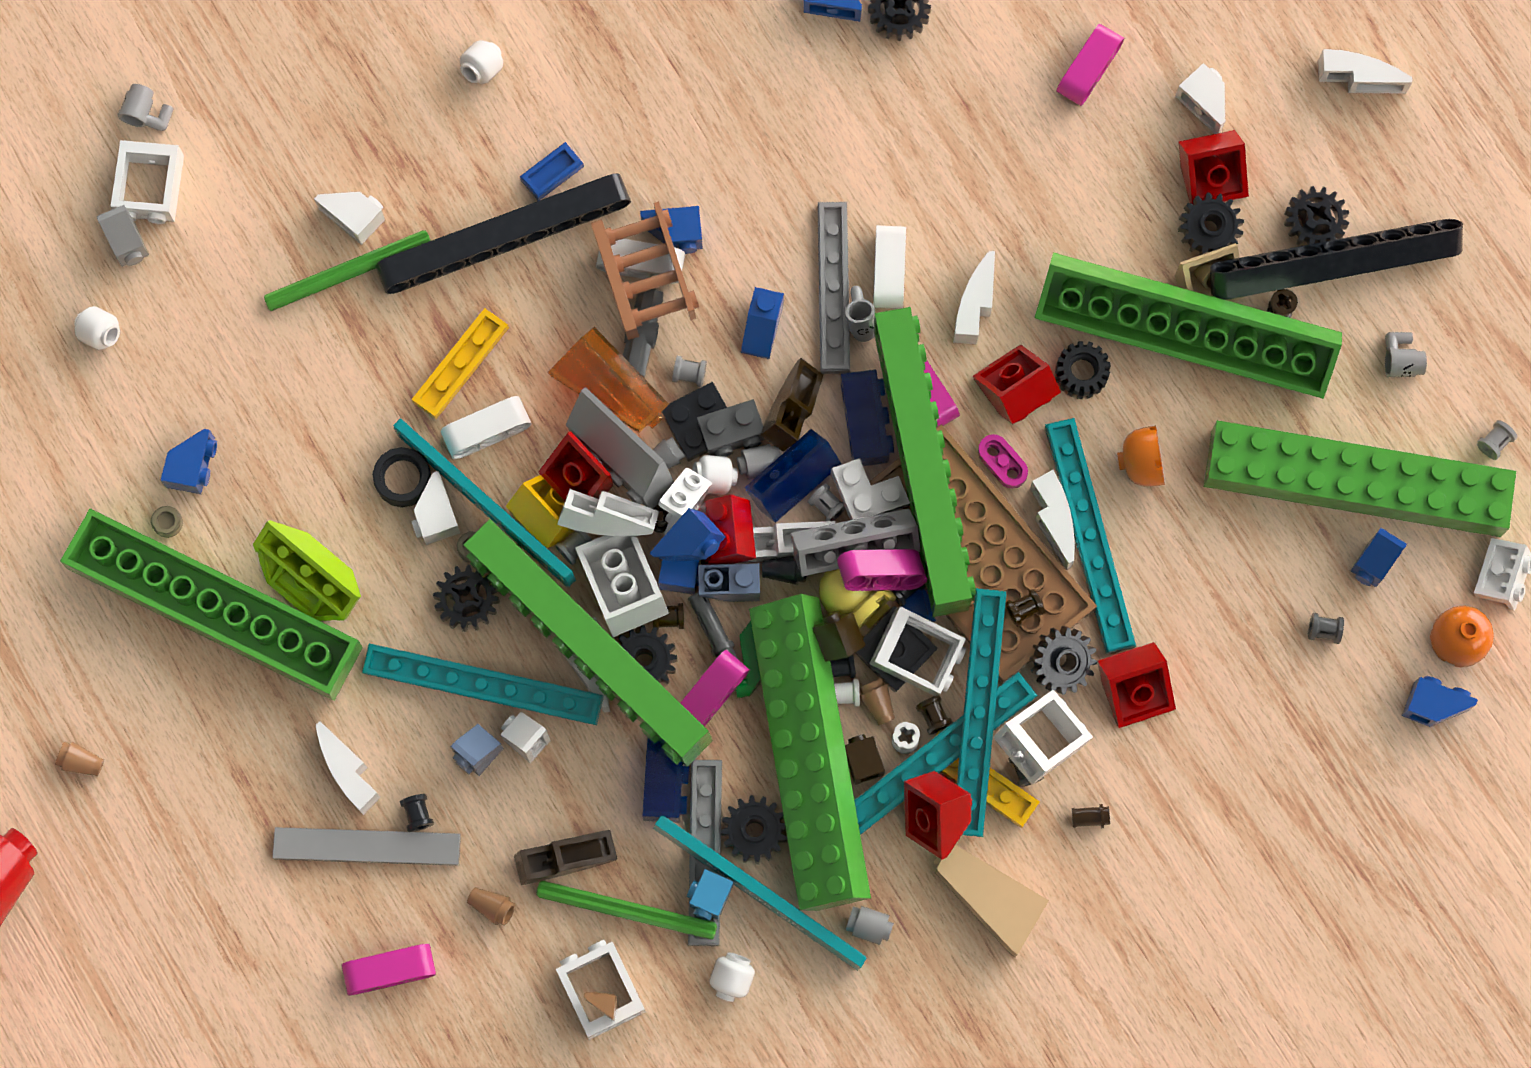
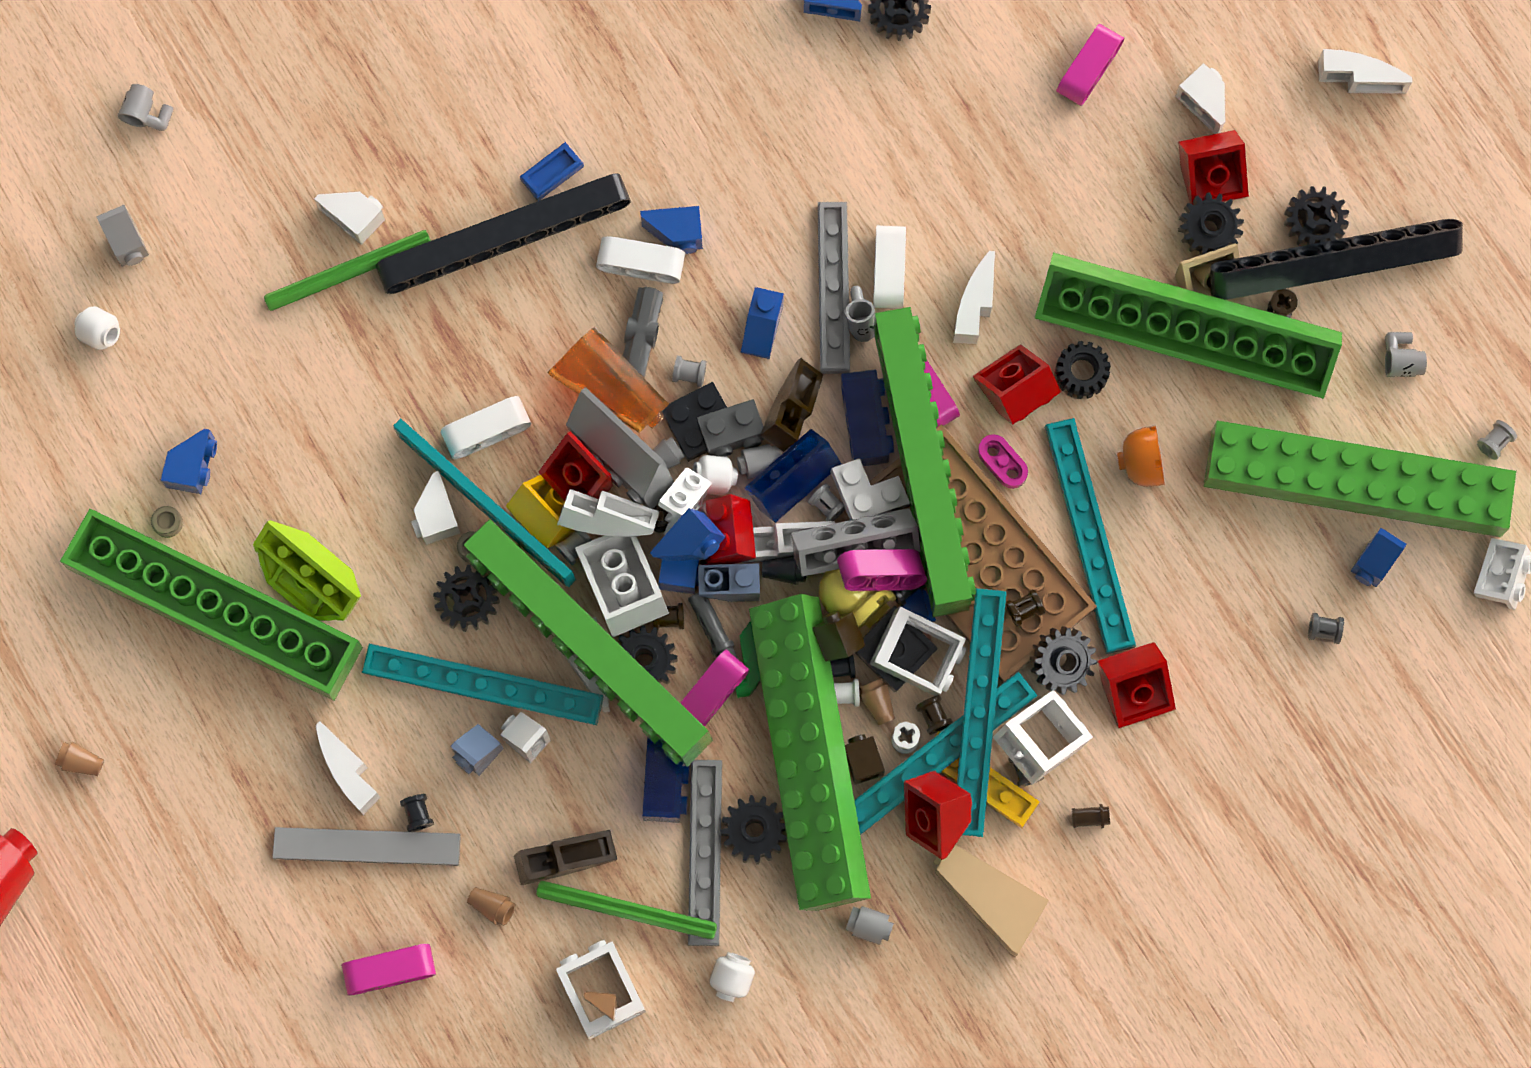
(149, 154): white window -> none
(388, 459): black tyre -> none
(460, 363): yellow plate -> none
(481, 62): white head -> none
(624, 291): nougat fence -> none
(709, 895): dark azure brick -> none
(760, 892): teal tile -> none
(1055, 516): white slope -> none
(1433, 703): blue slope -> none
(1462, 636): orange cylinder -> none

